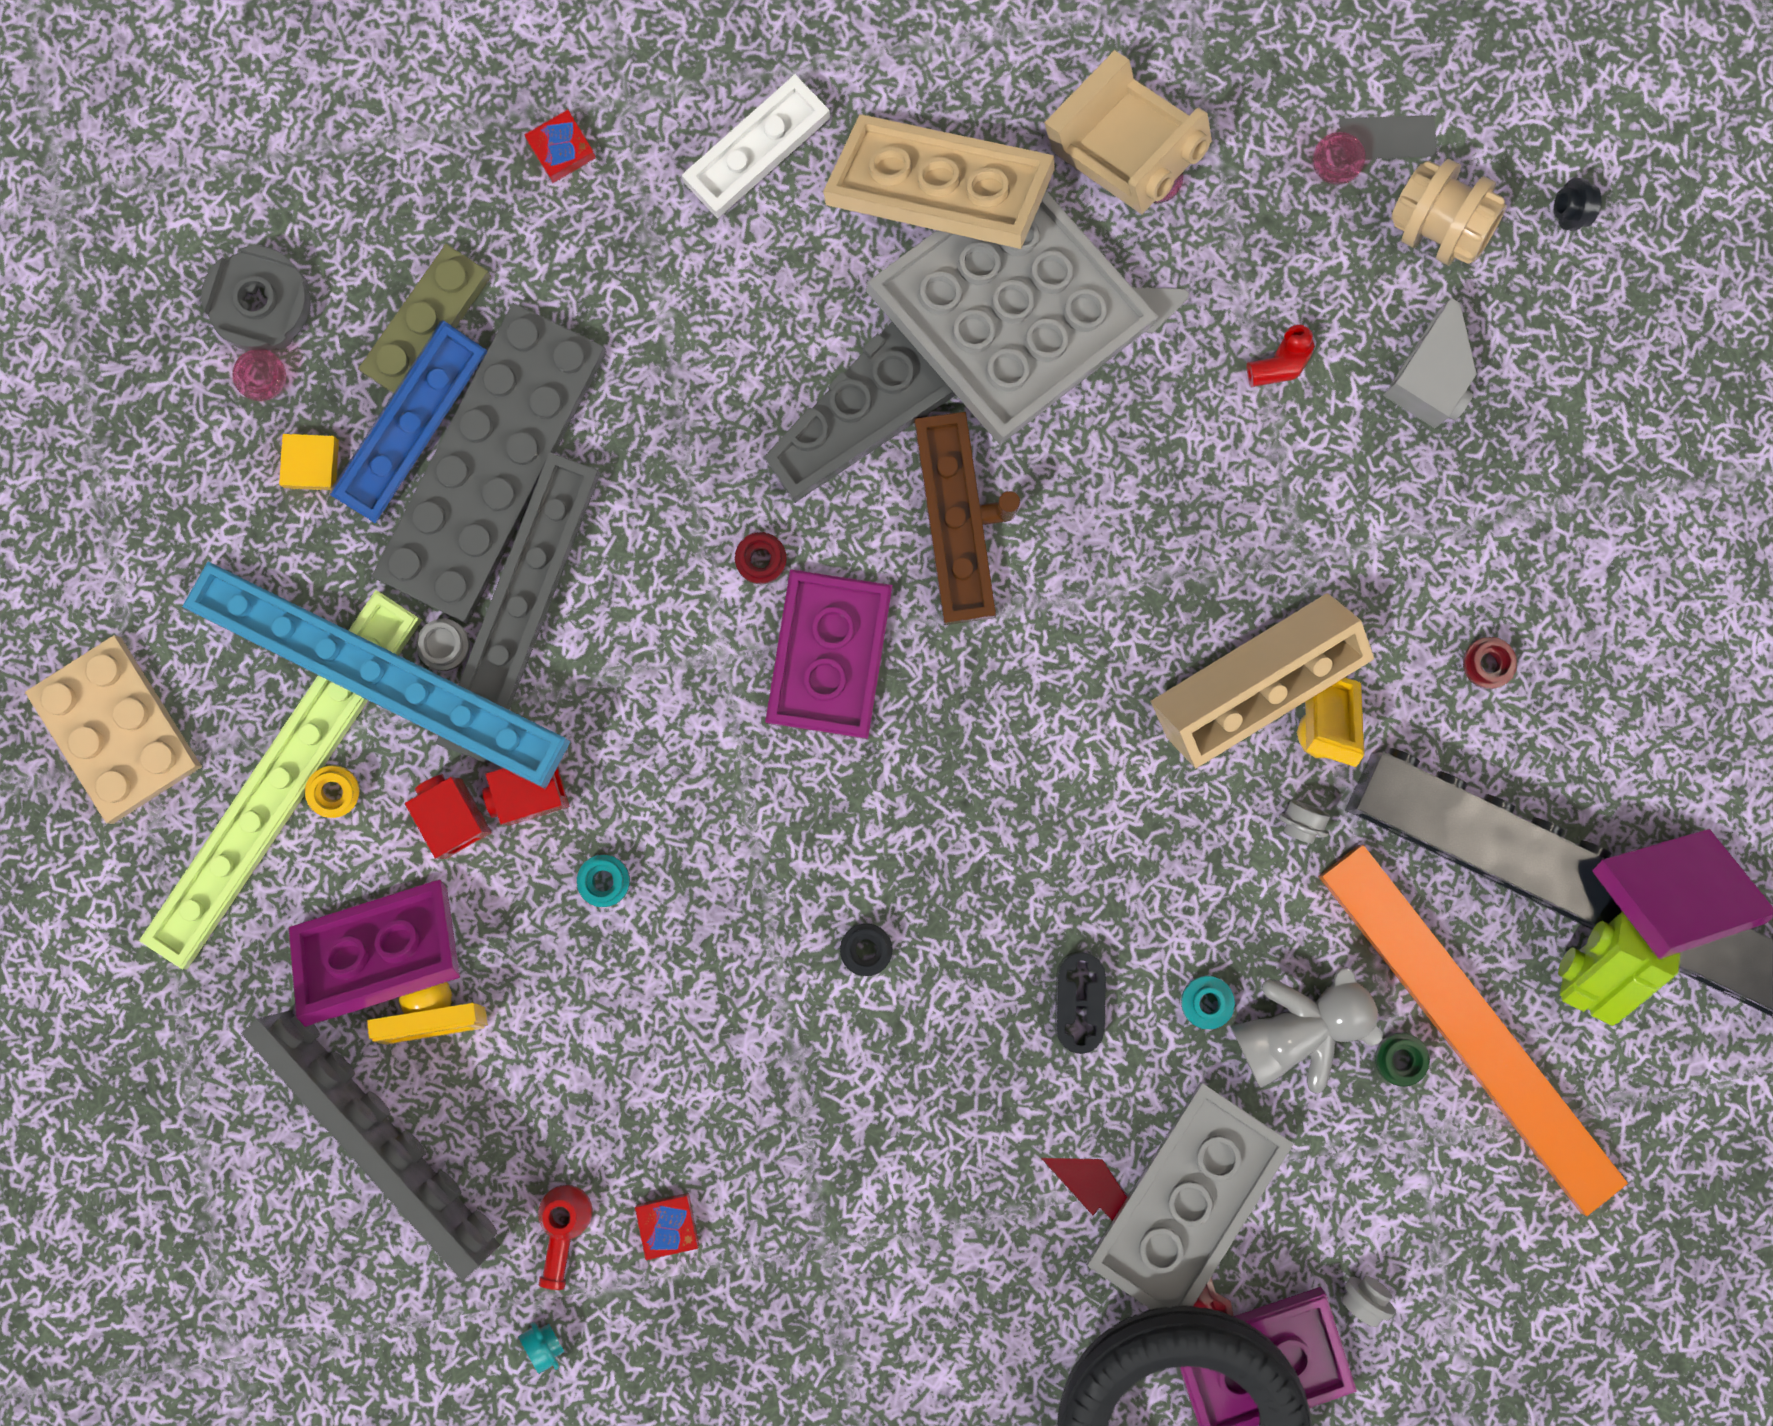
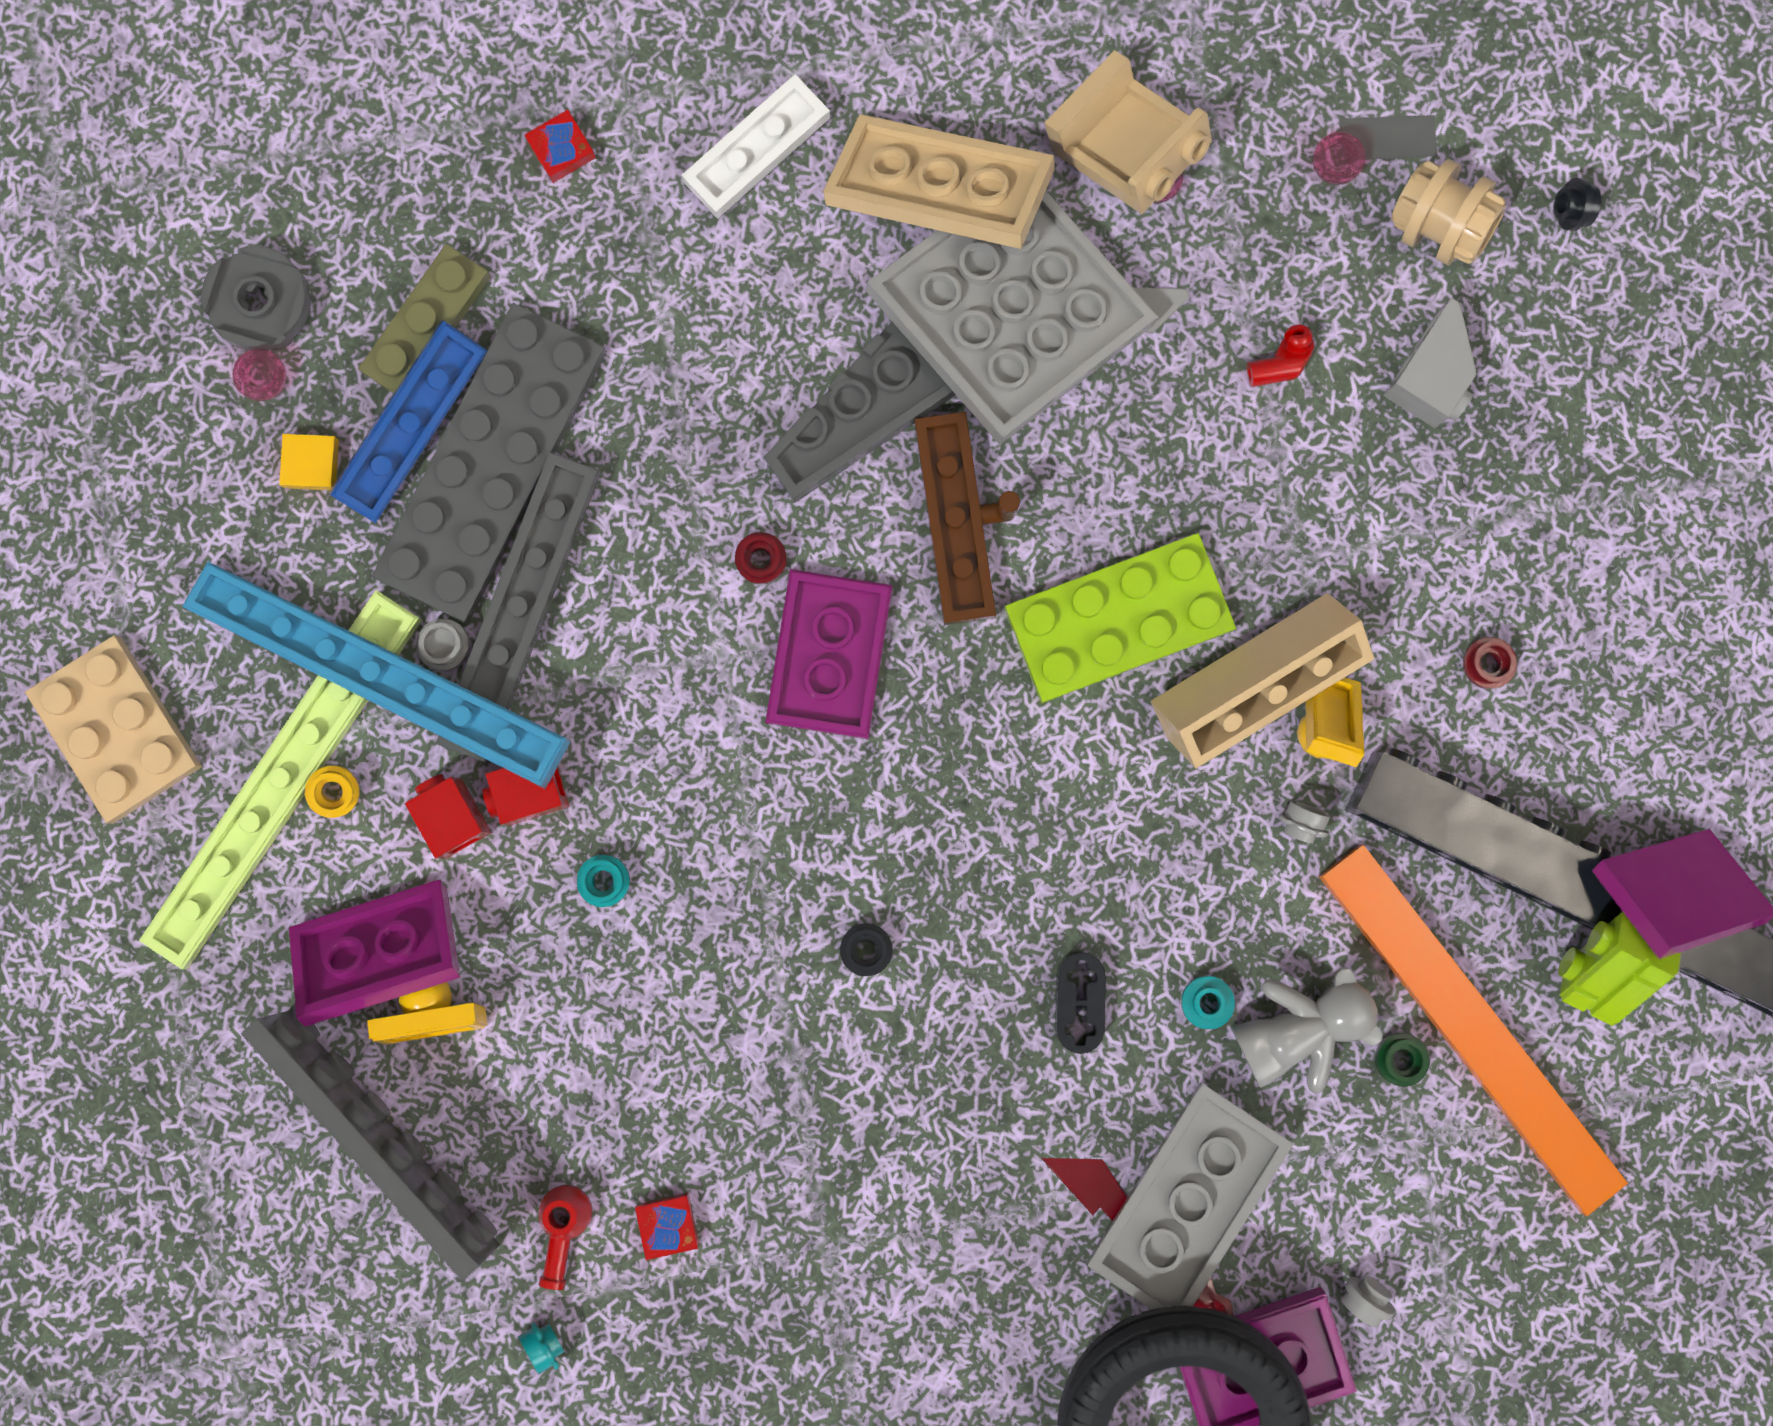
(1119, 618): none -> lime plate

